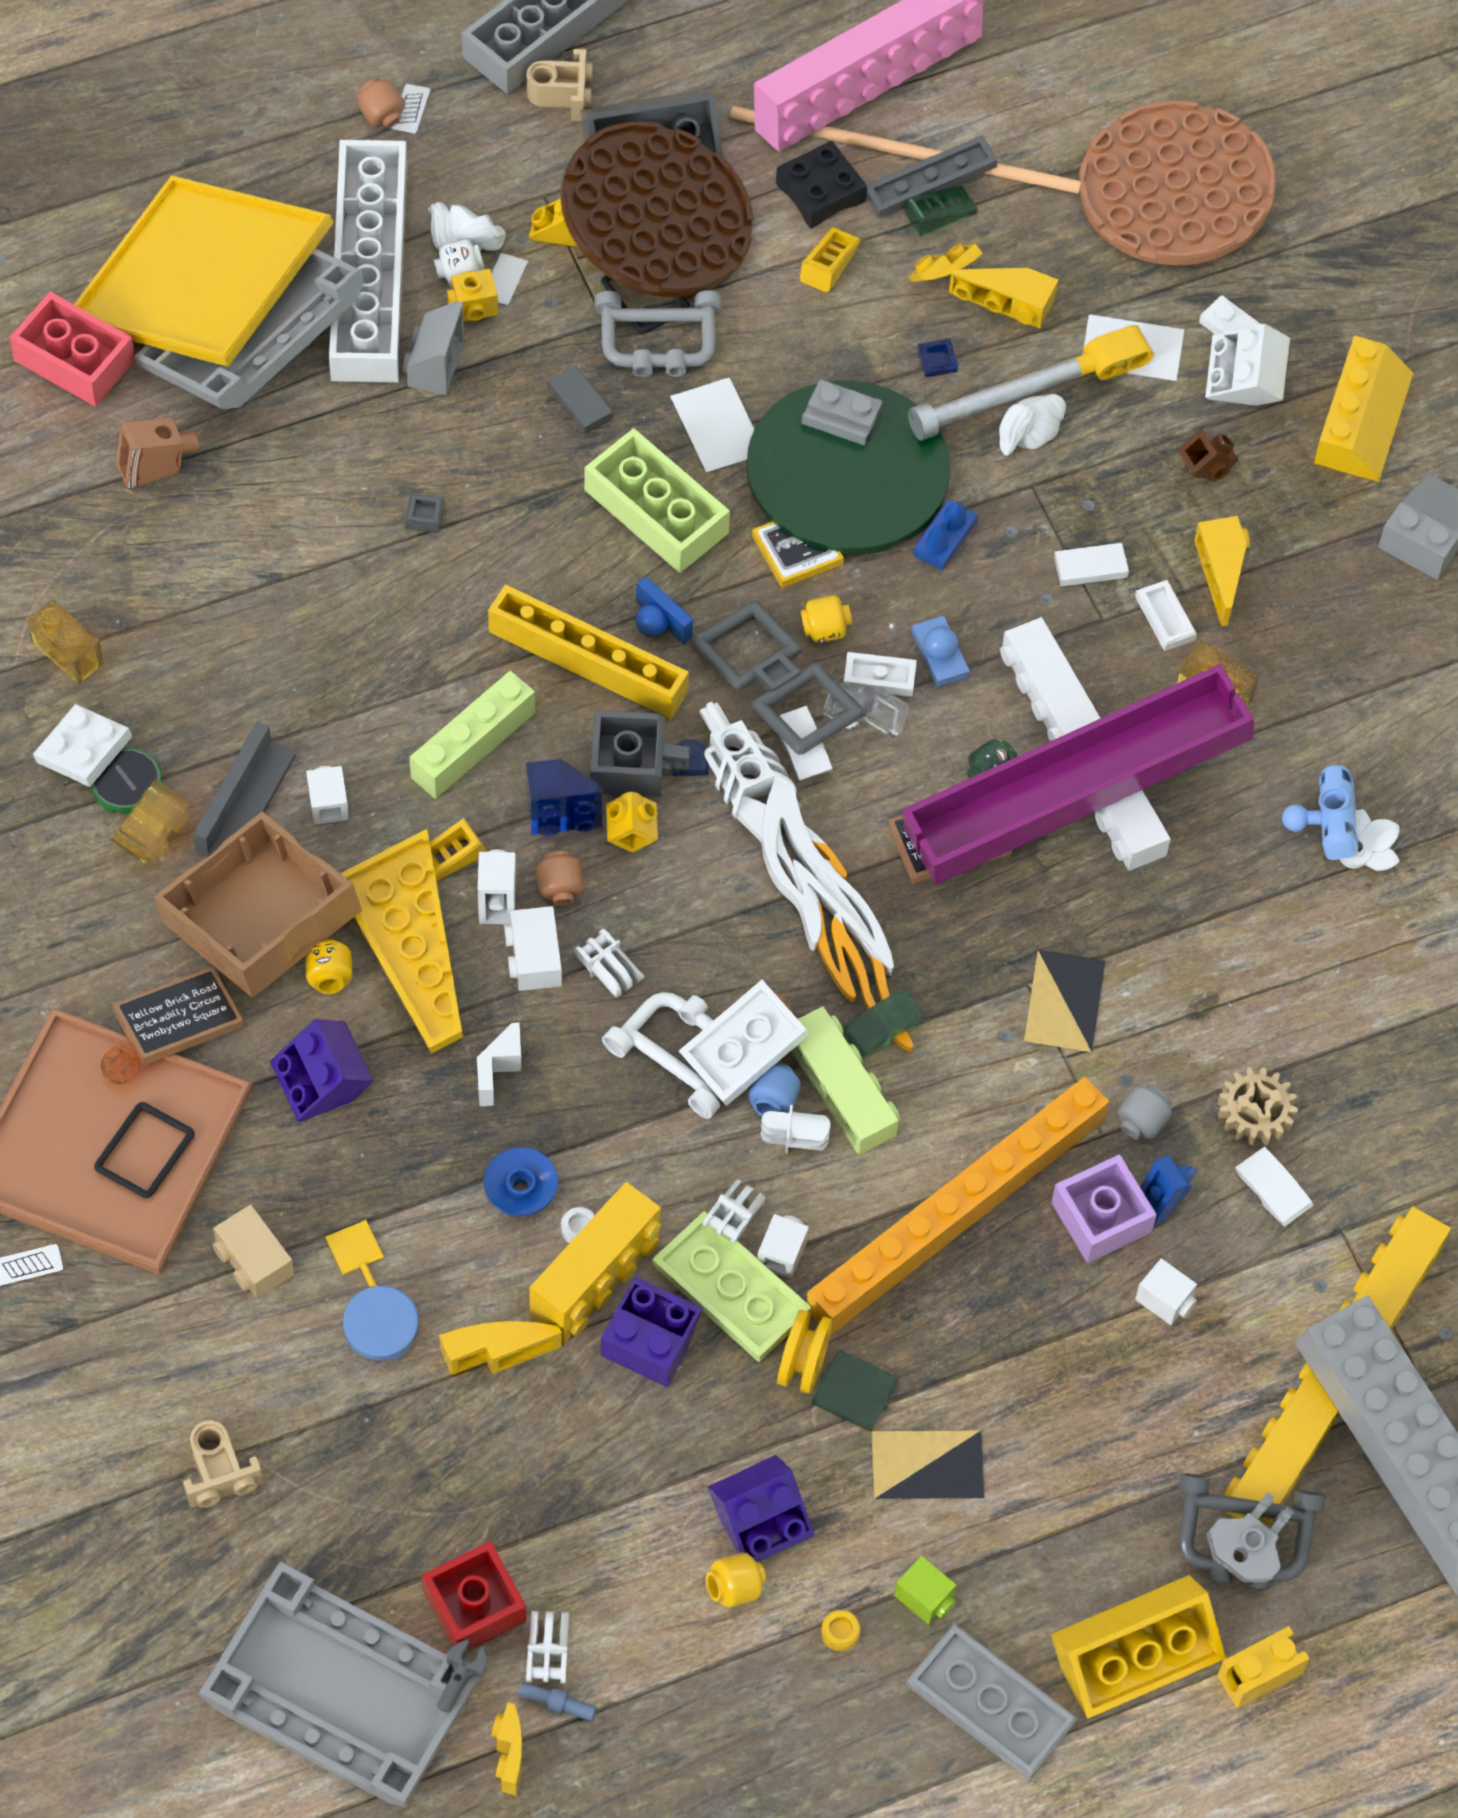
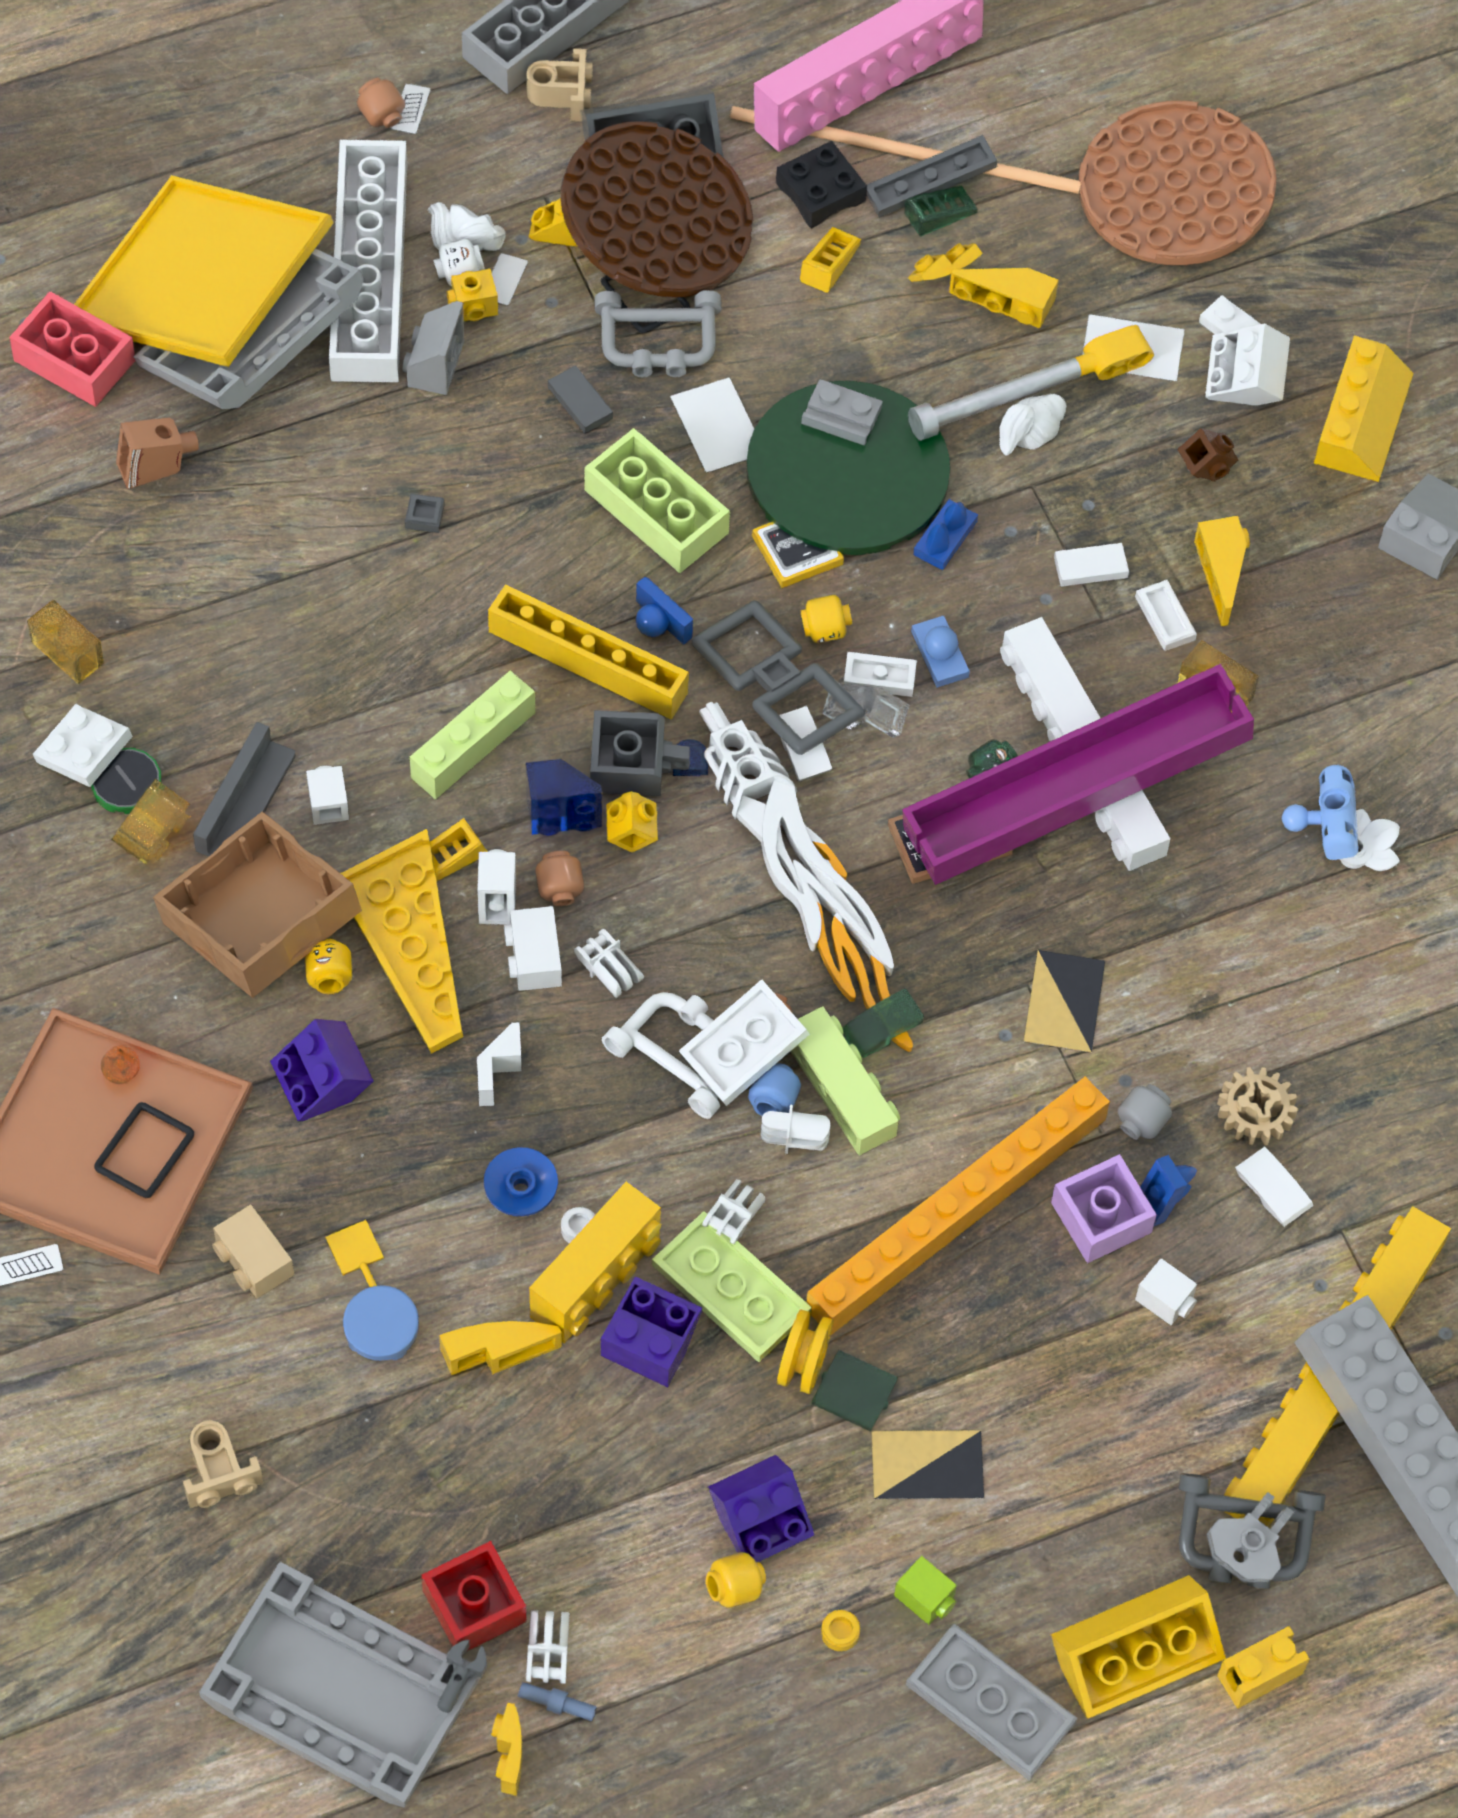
(178, 1015): black tile -> none
(783, 1245): white brick -> none
(937, 357): clear blue tile -> none

